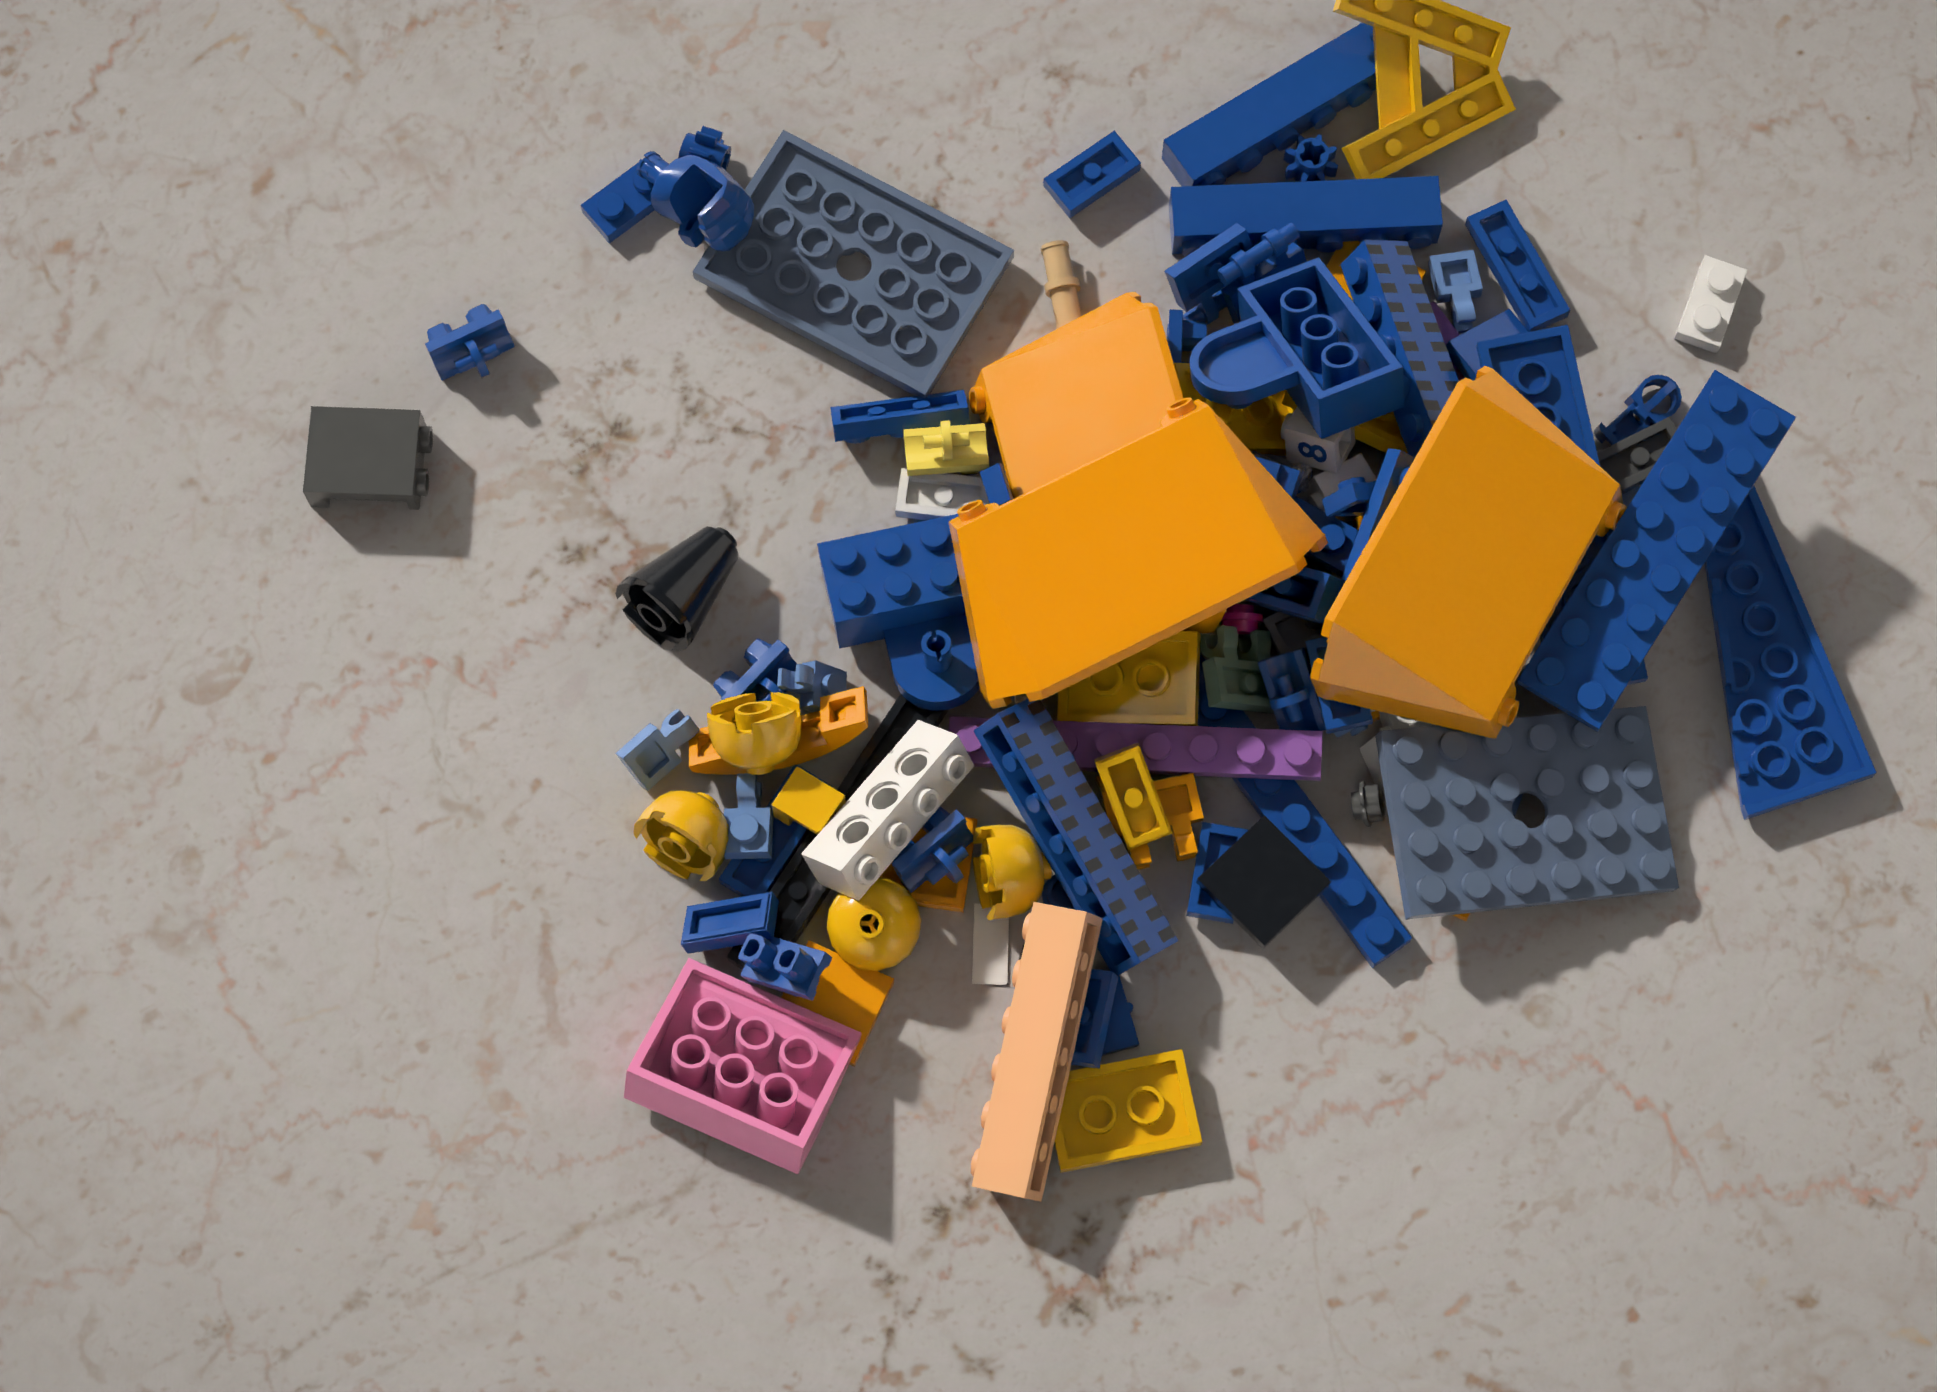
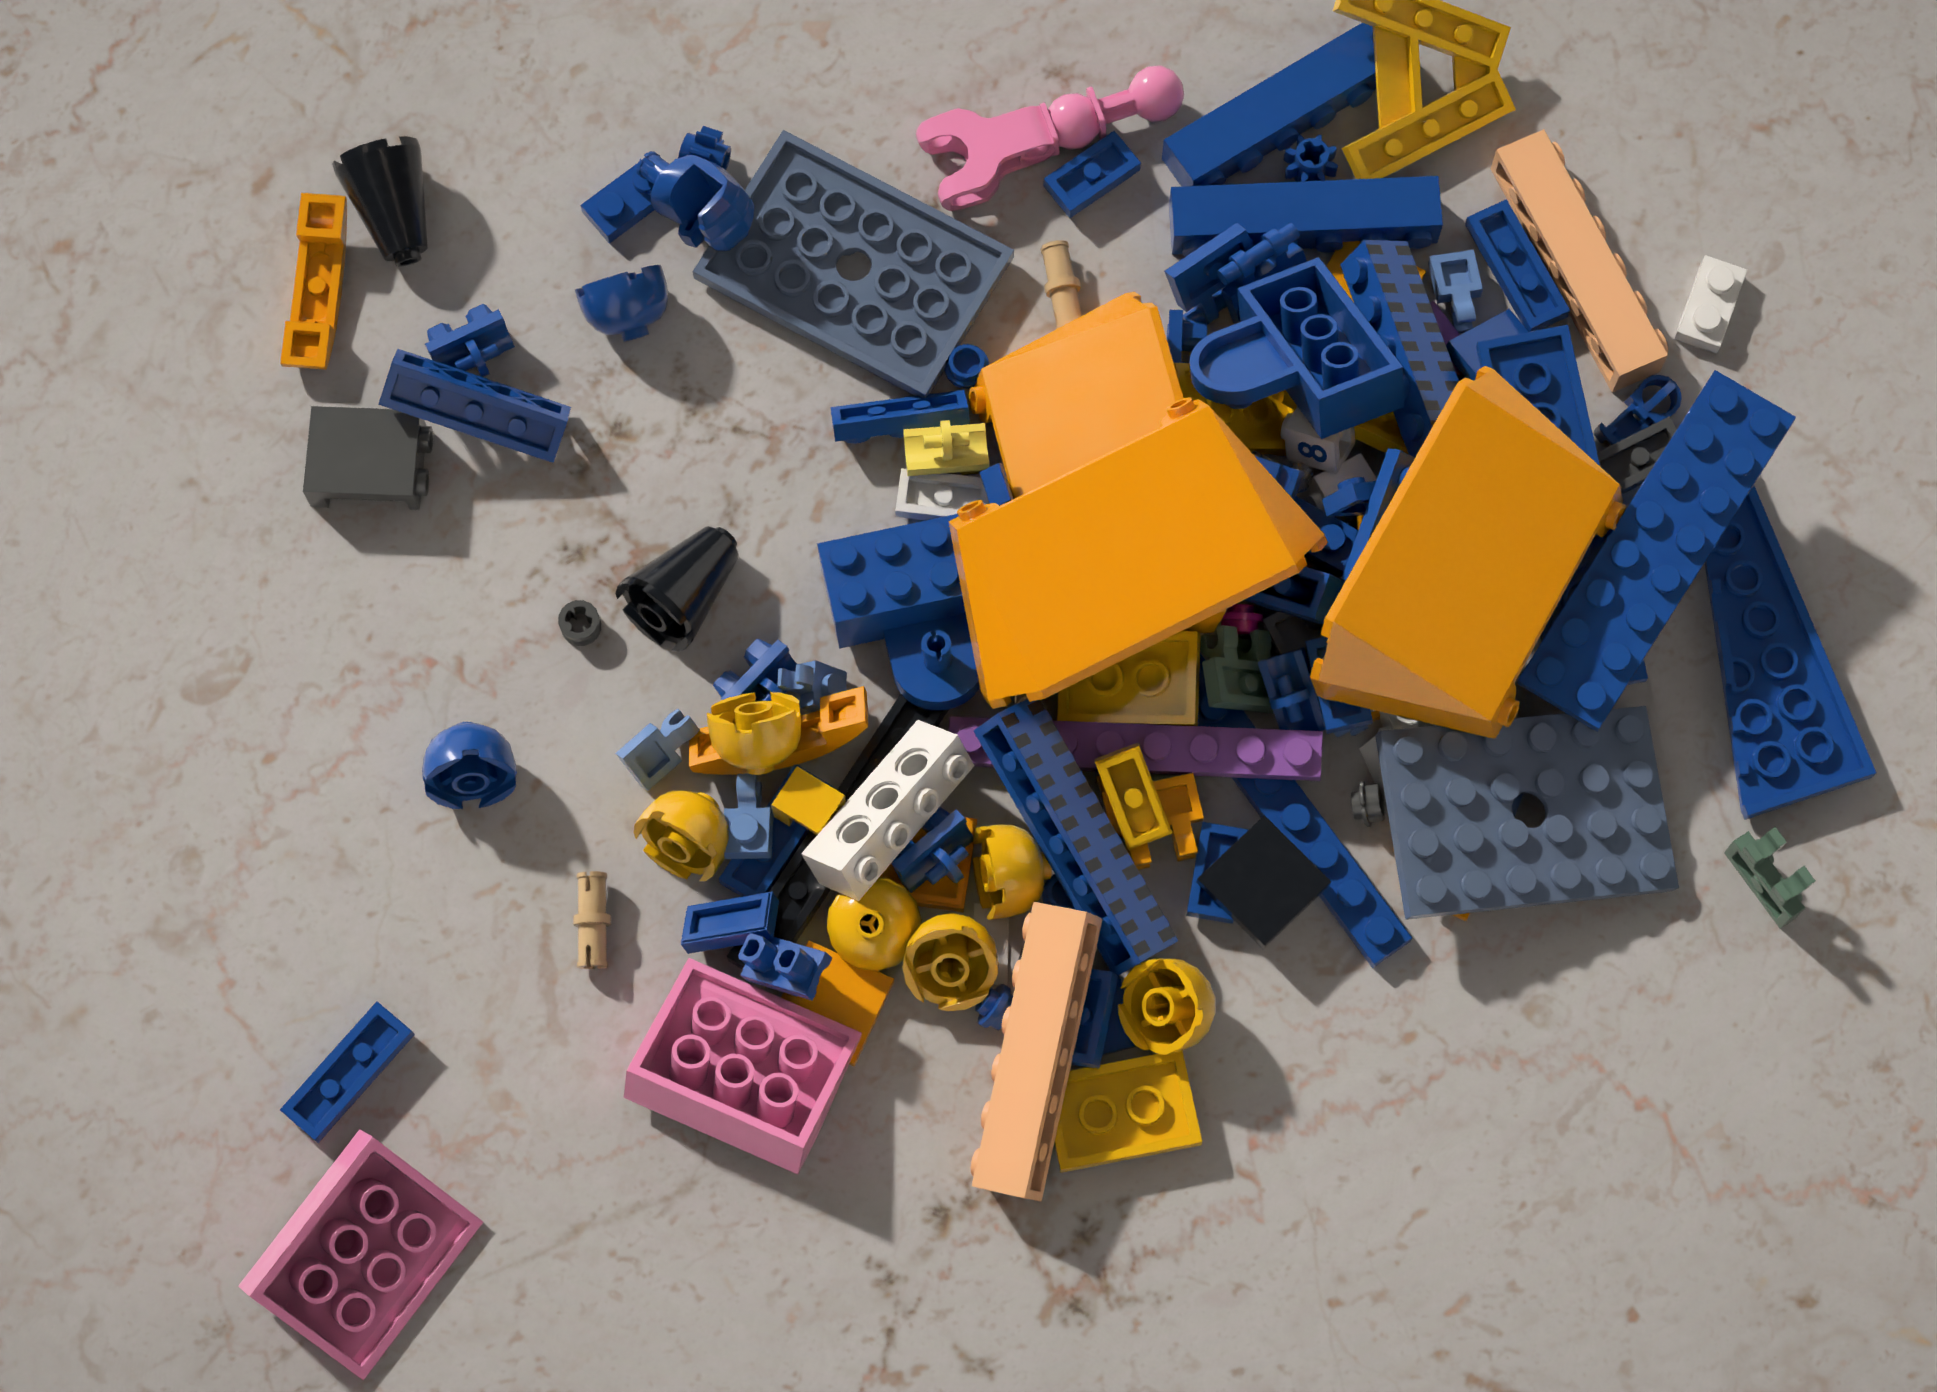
(317, 282): none -> light orange slope
(347, 1072): none -> blue plate
(361, 1254): none -> bright pink slope
(388, 196): none -> black cone
(469, 765): none -> blue cylinder
(474, 405): none -> blue fence
(571, 610): none -> dark grey bush
(592, 920): none -> tan pin
(625, 302): none -> blue cylinder
(950, 962): none -> yellow cylinder
(965, 365): none -> blue plate
(994, 1007): none -> blue plate
(1035, 133): none -> bright pink piece
(1166, 1005): none -> yellow cylinder
(1579, 260): none -> light nougat brick
(1755, 864): none -> sand green plate

